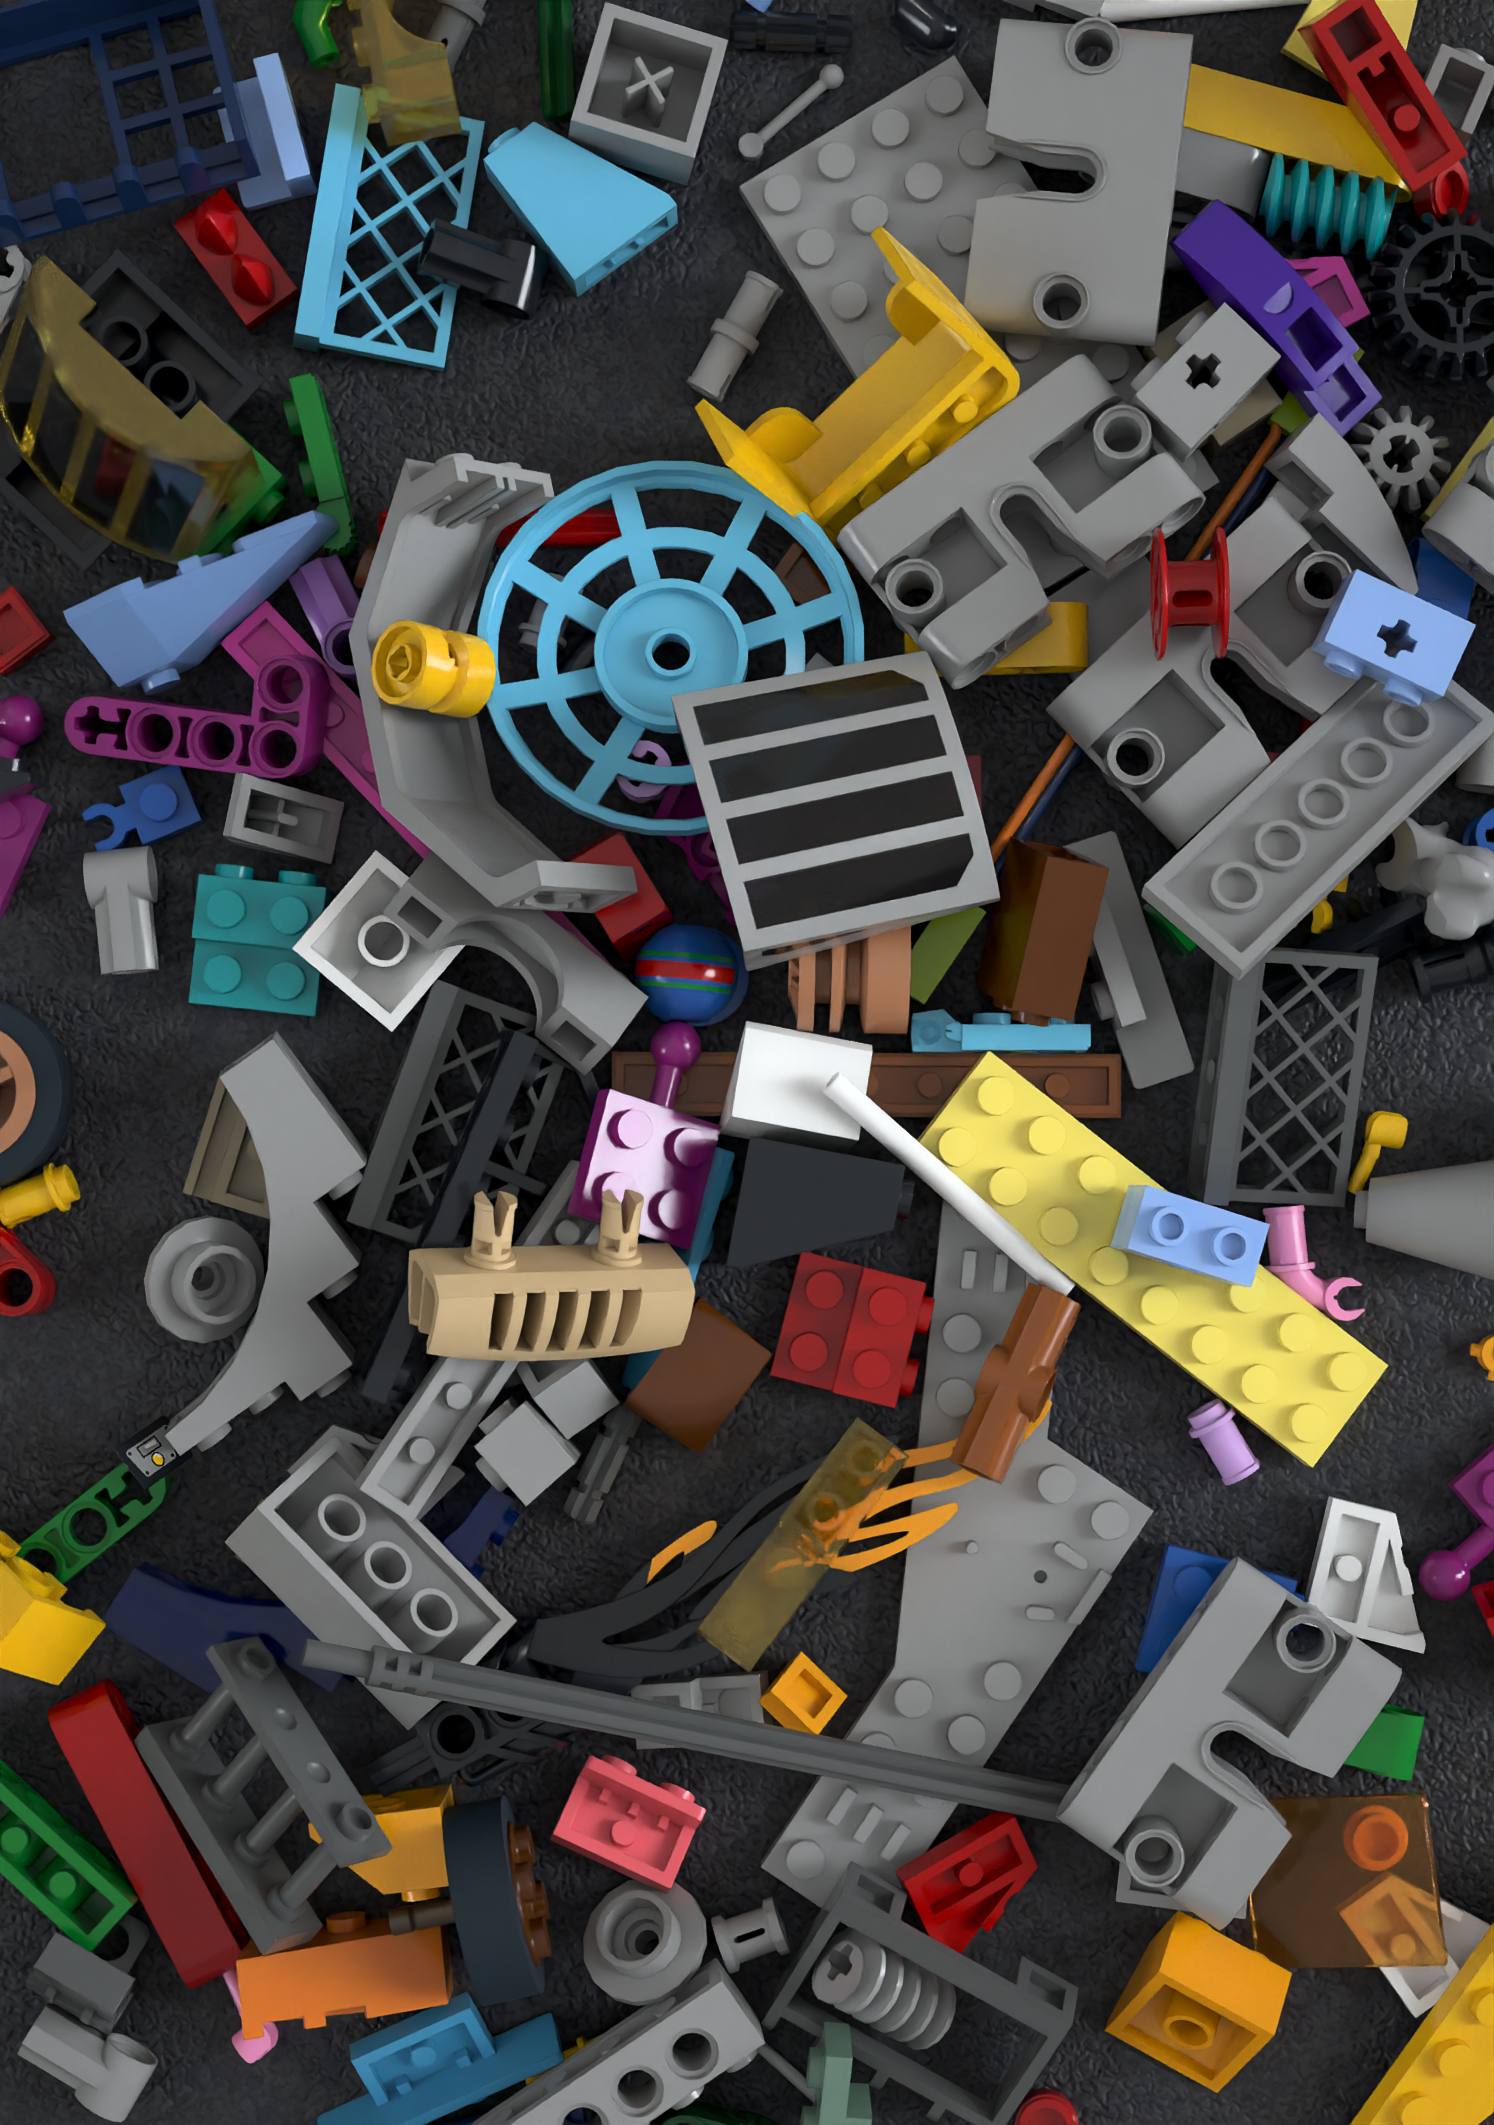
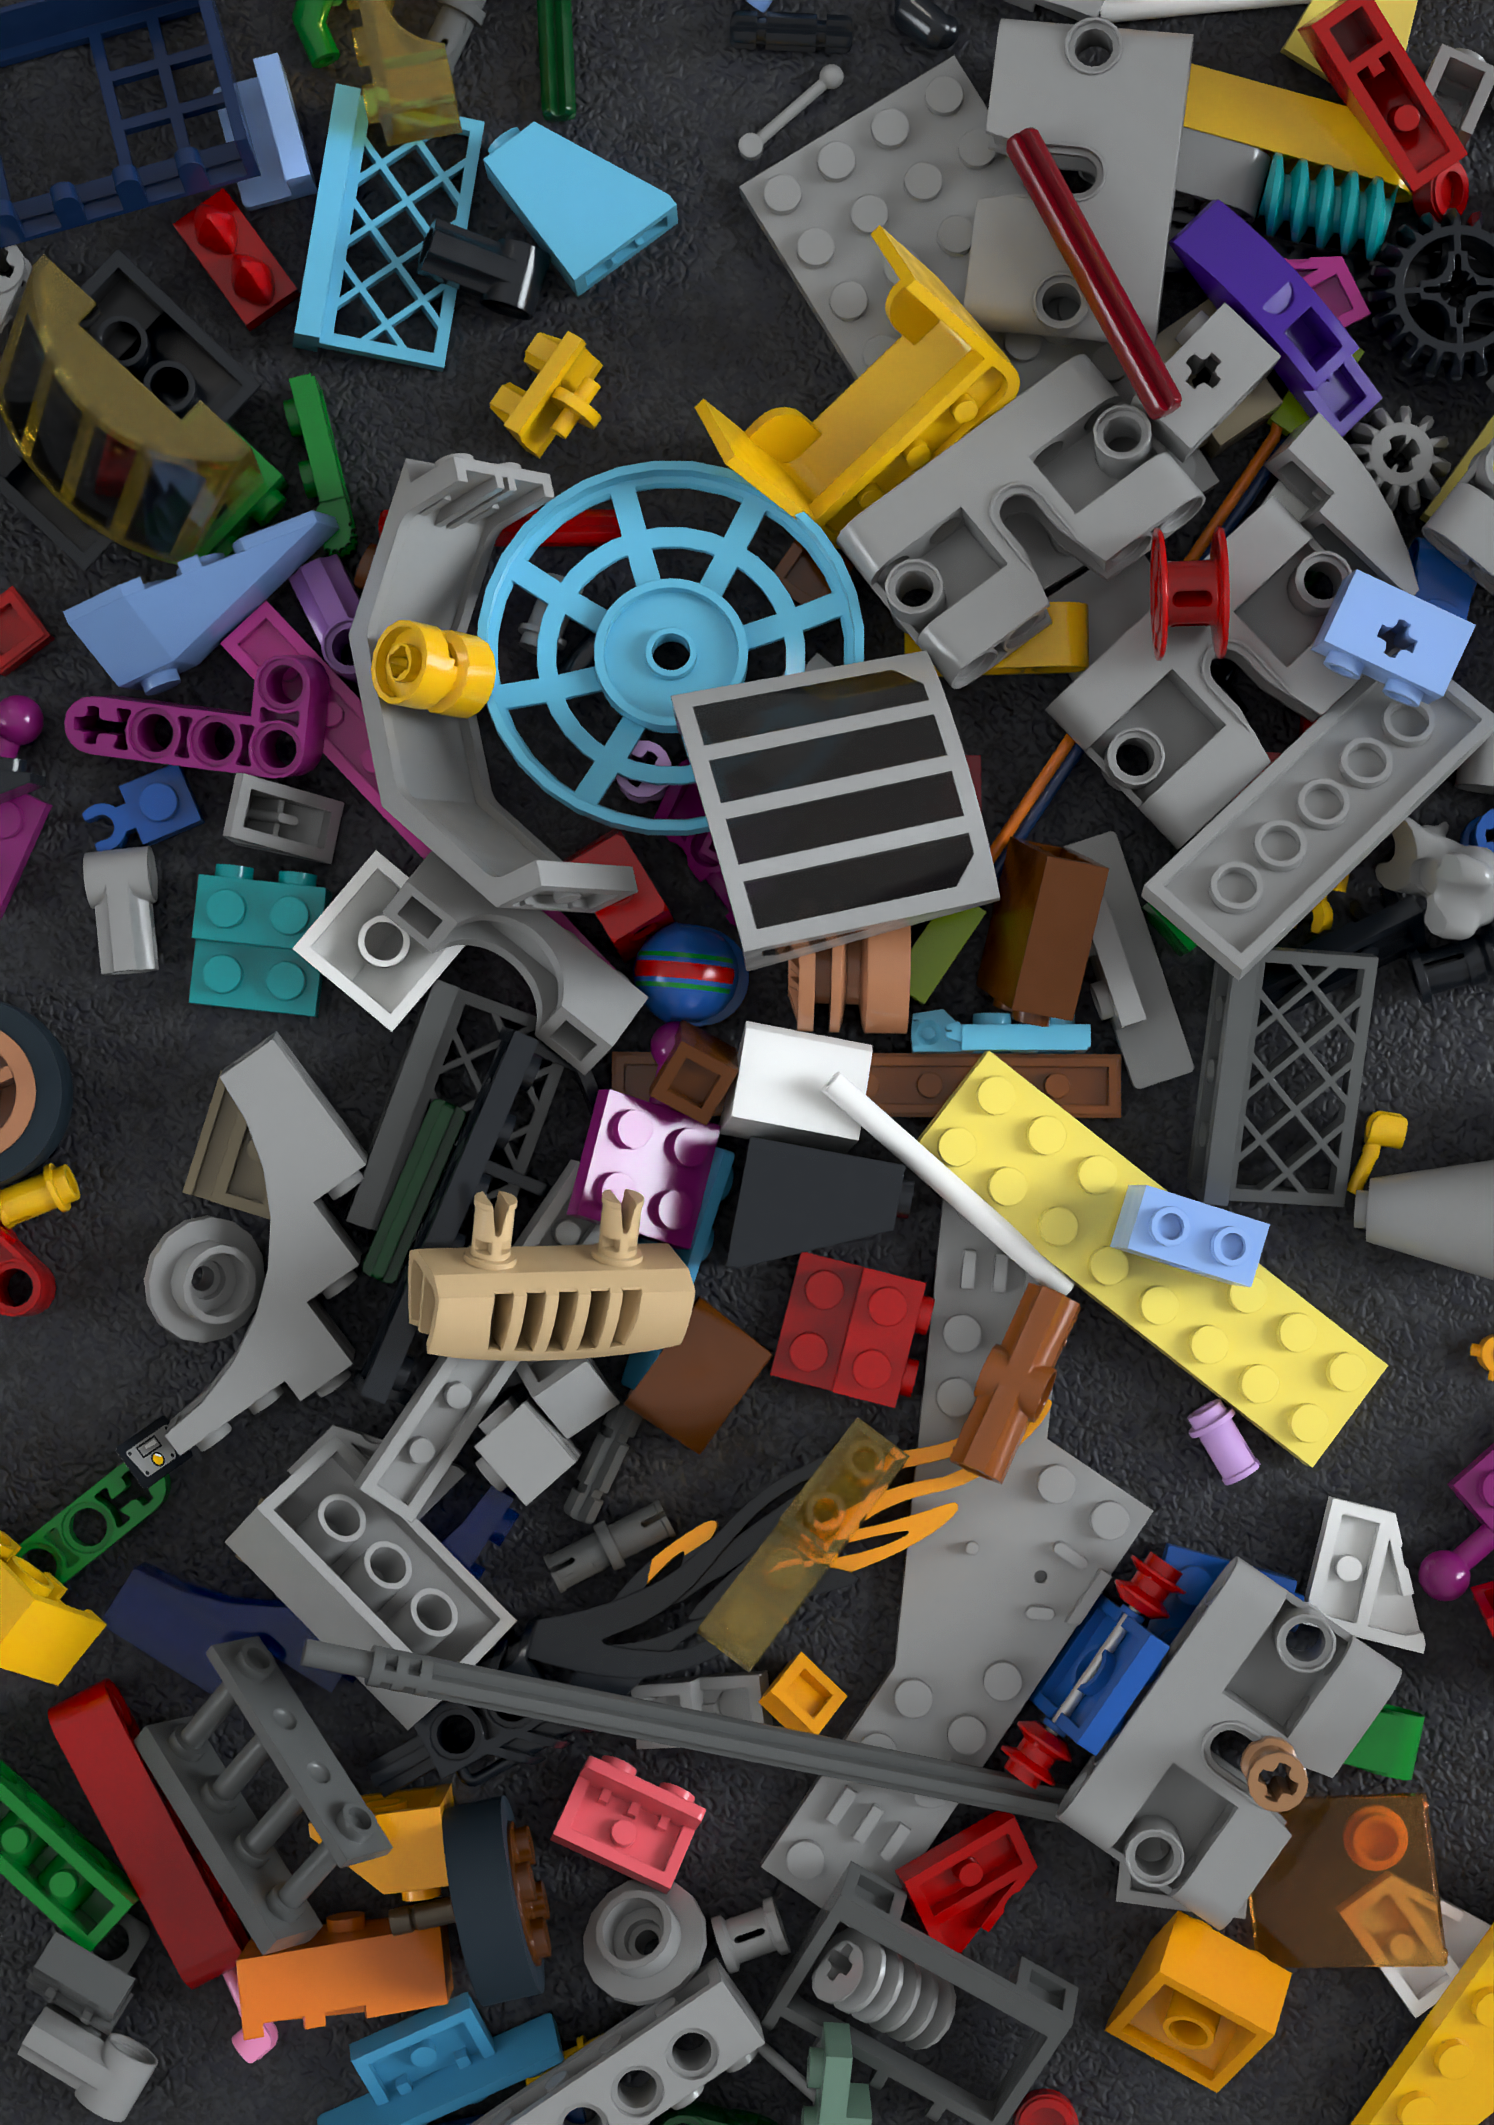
(414, 1191): none -> dark green axle
(556, 396): none -> yellow hips
(609, 1545): none -> dark grey pin
(646, 93): light grey brick -> none
(695, 1073): none -> reddish brown panel
(734, 336): light grey pin -> none
(1093, 273): none -> dark red axle
(1097, 1674): none -> blue plate
(1281, 1792): none -> medium nougat bush
(1290, 1263): bright pink piece -> none

